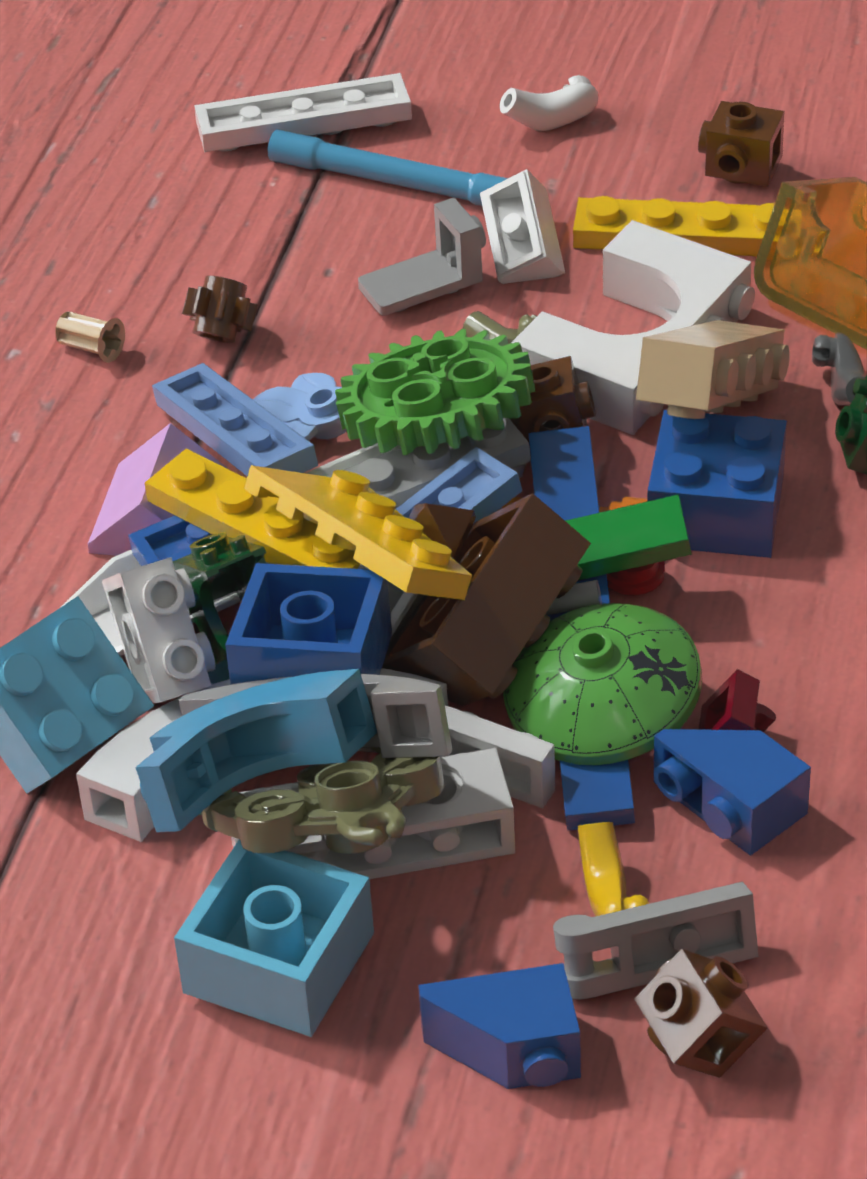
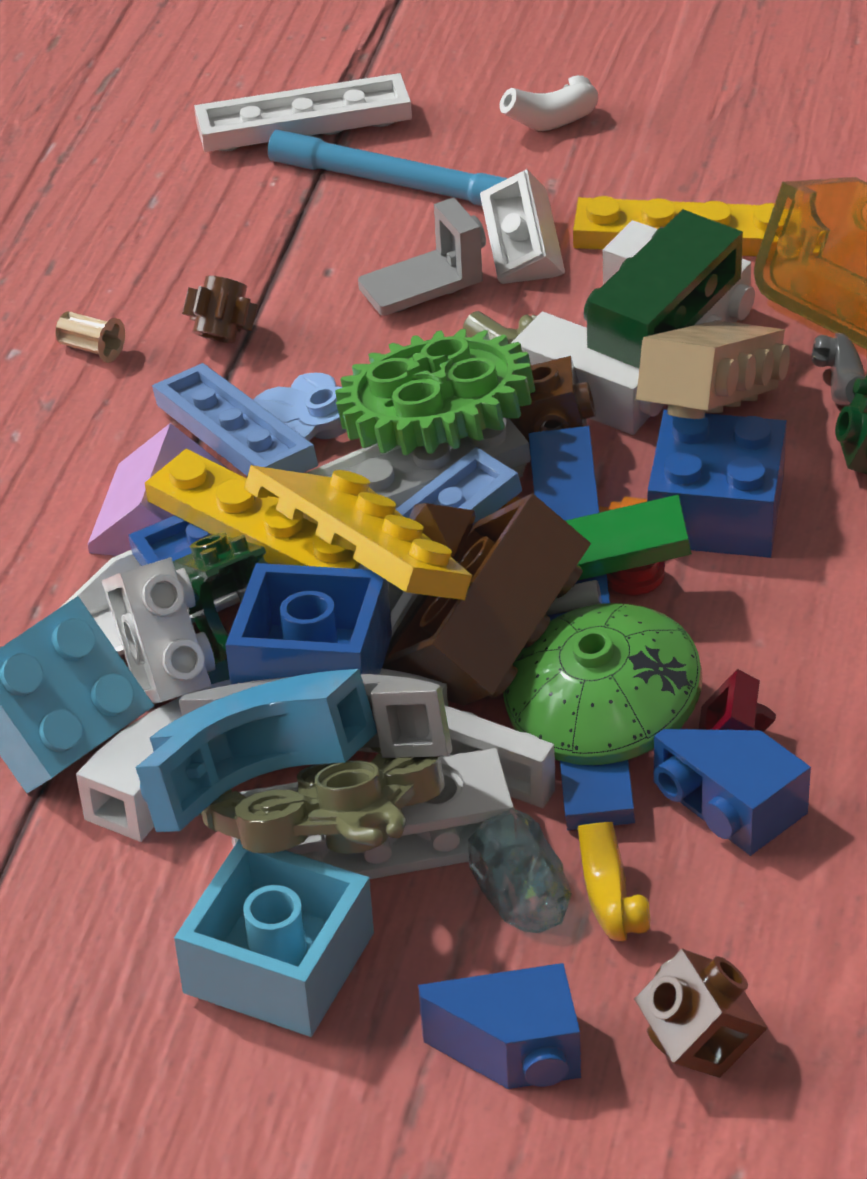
(519, 871): none -> clear light blue rock
(649, 935): light grey plate -> none
(664, 285): none -> dark green brick
(742, 143): reddish brown brick -> none

